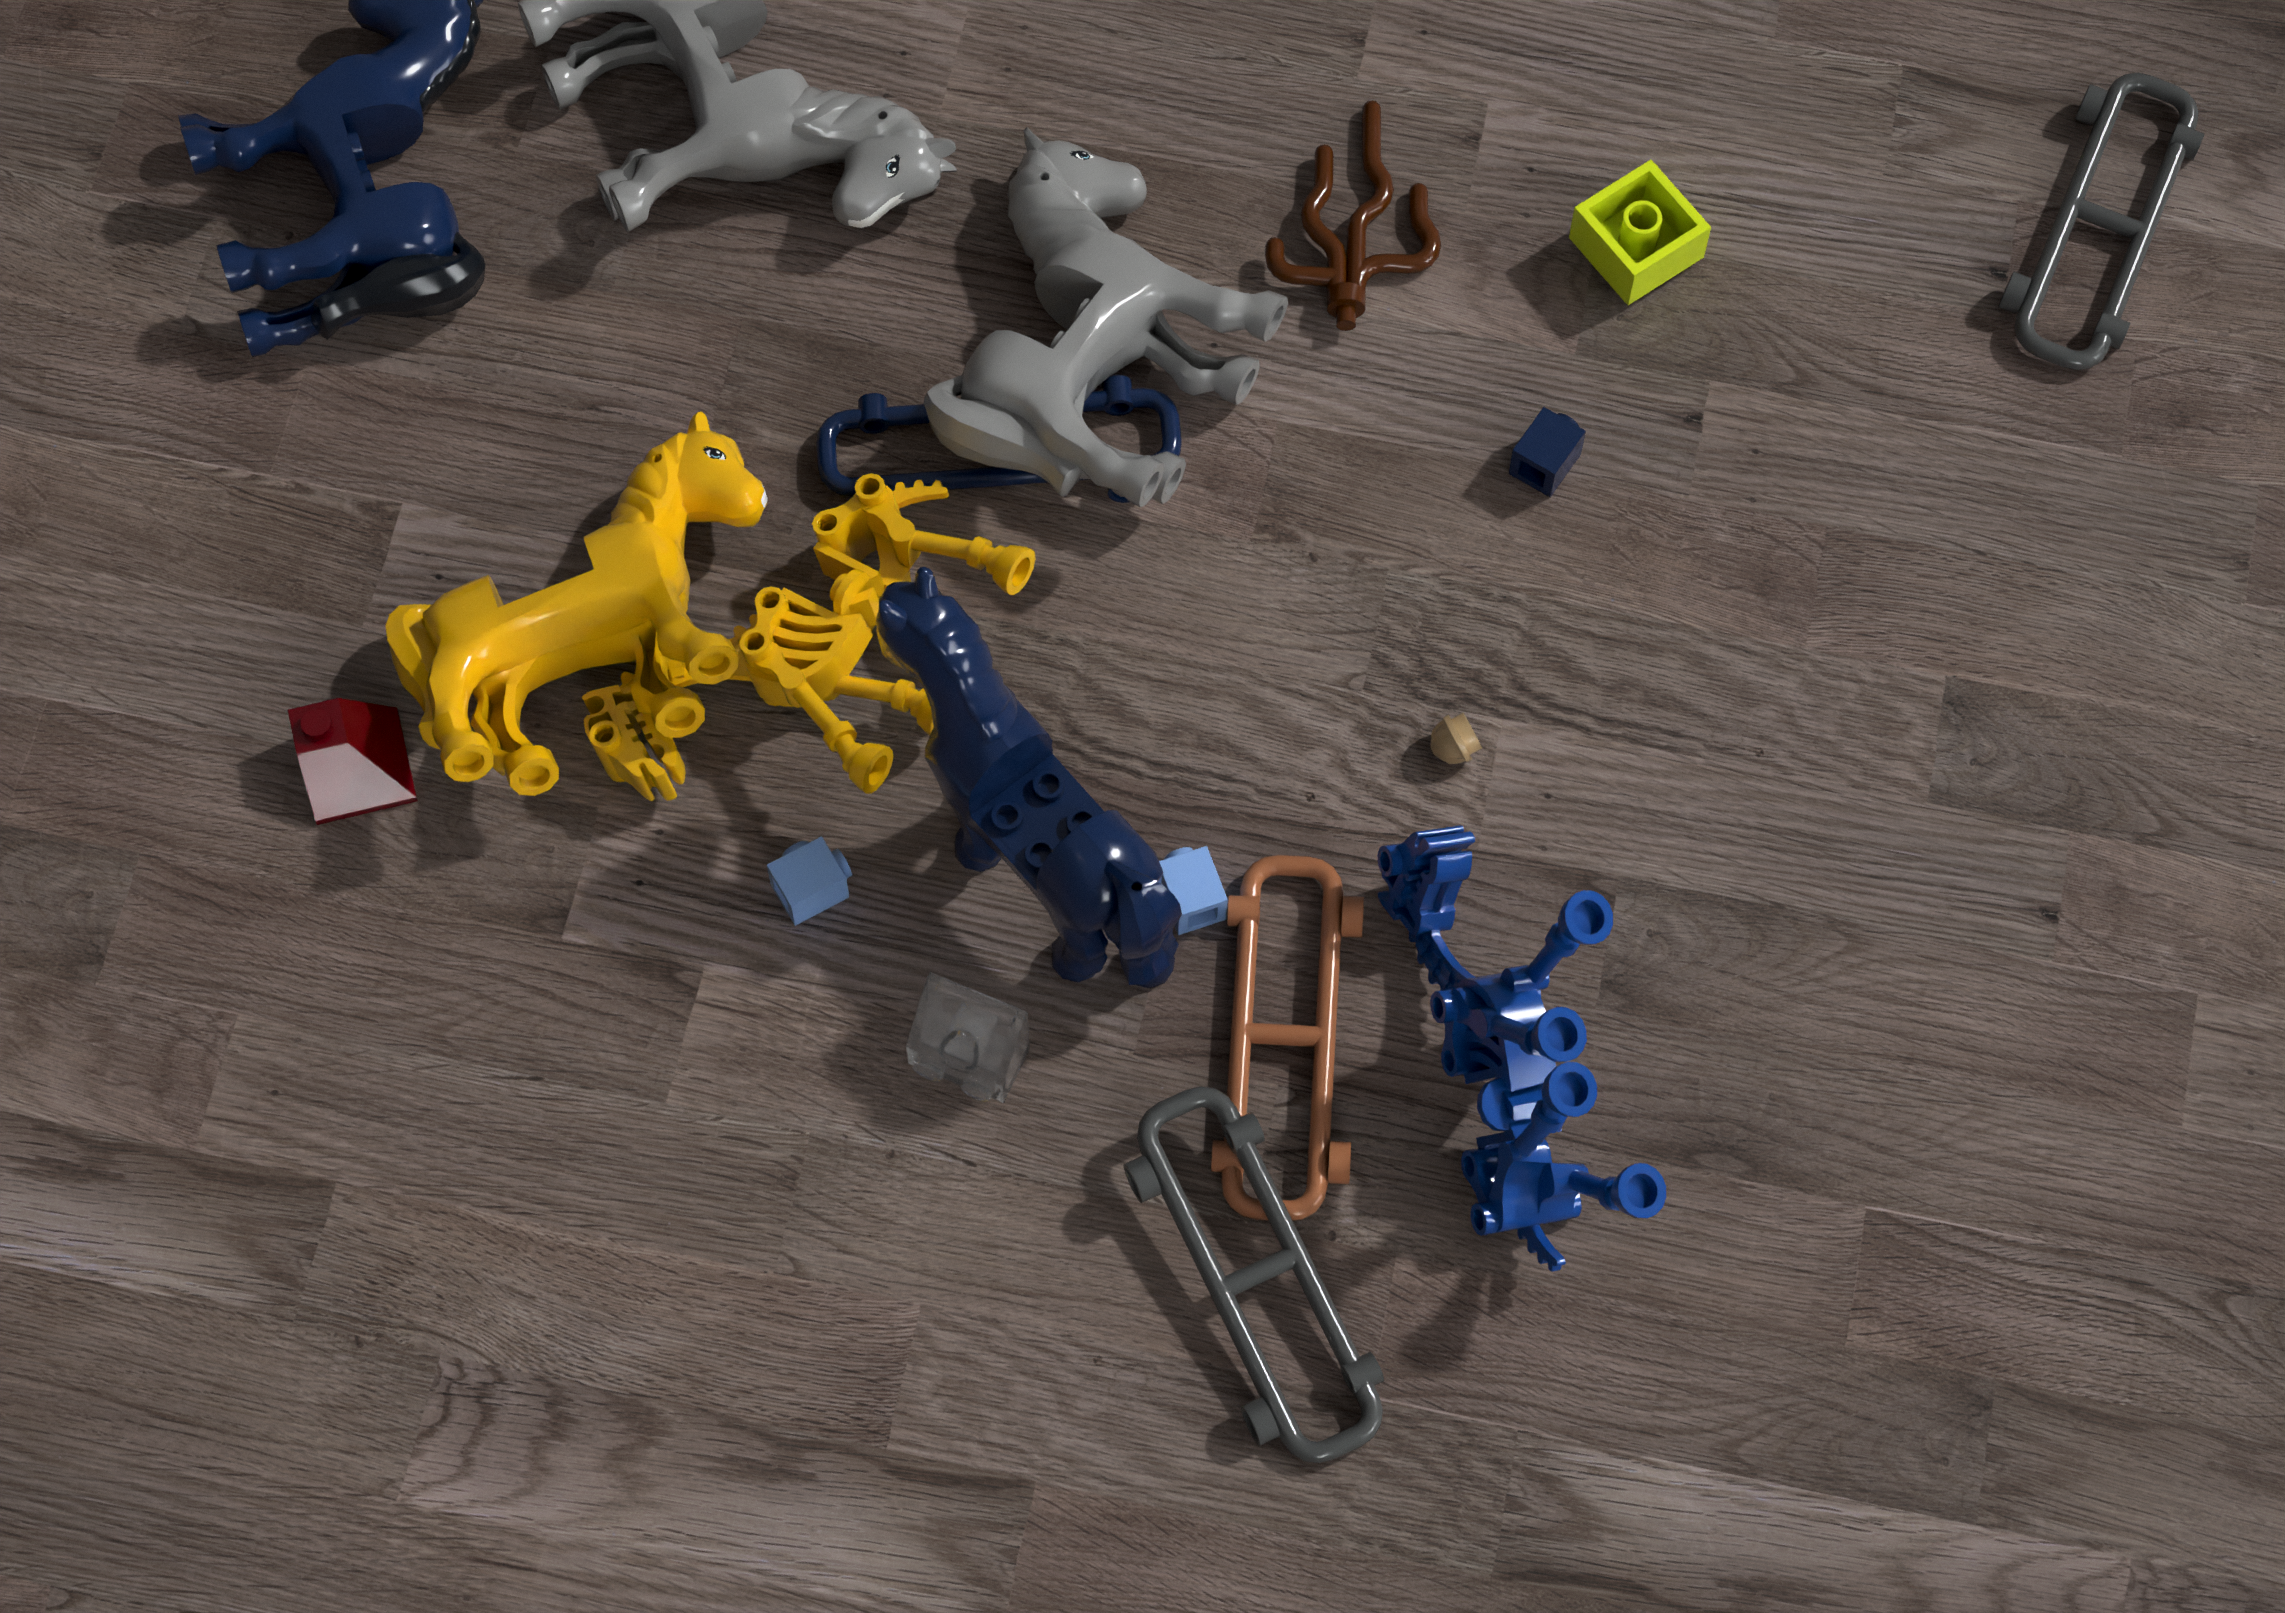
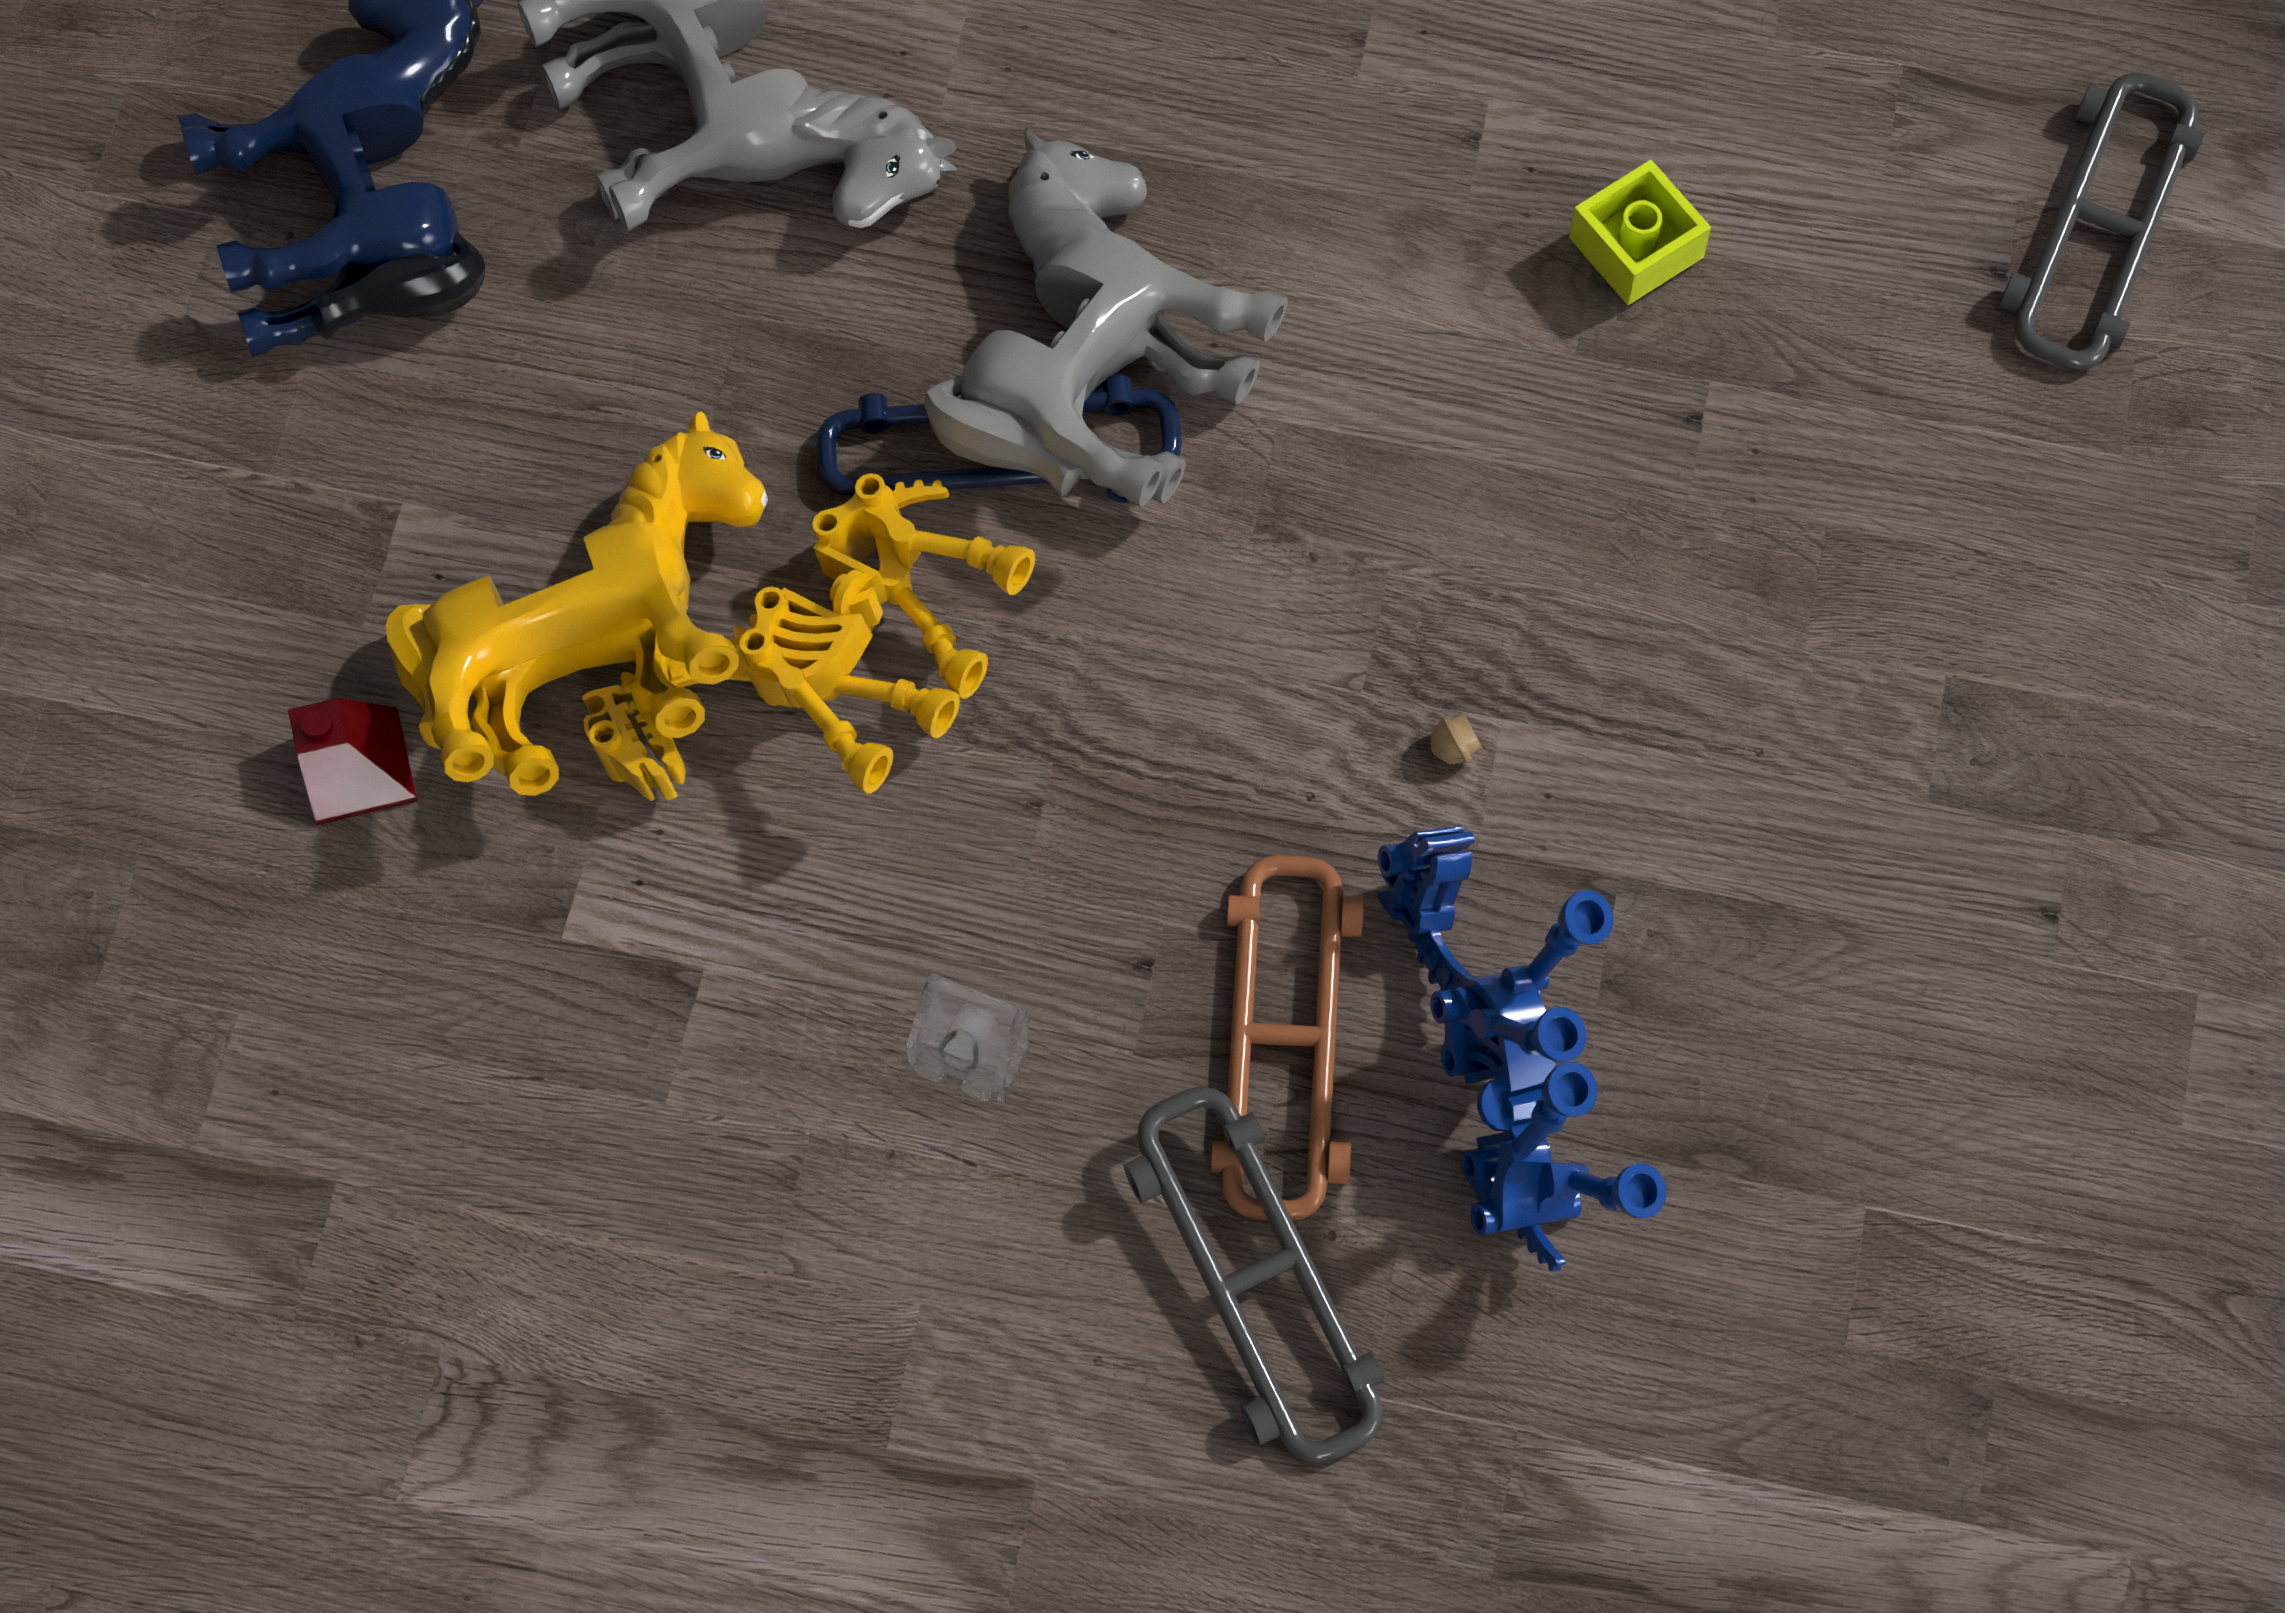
(809, 879): light blue brick -> none
(1022, 801): dark blue animal -> none
(1196, 886): light blue brick -> none
(1348, 276): reddish brown plant -> none
(1547, 451): dark blue brick -> none

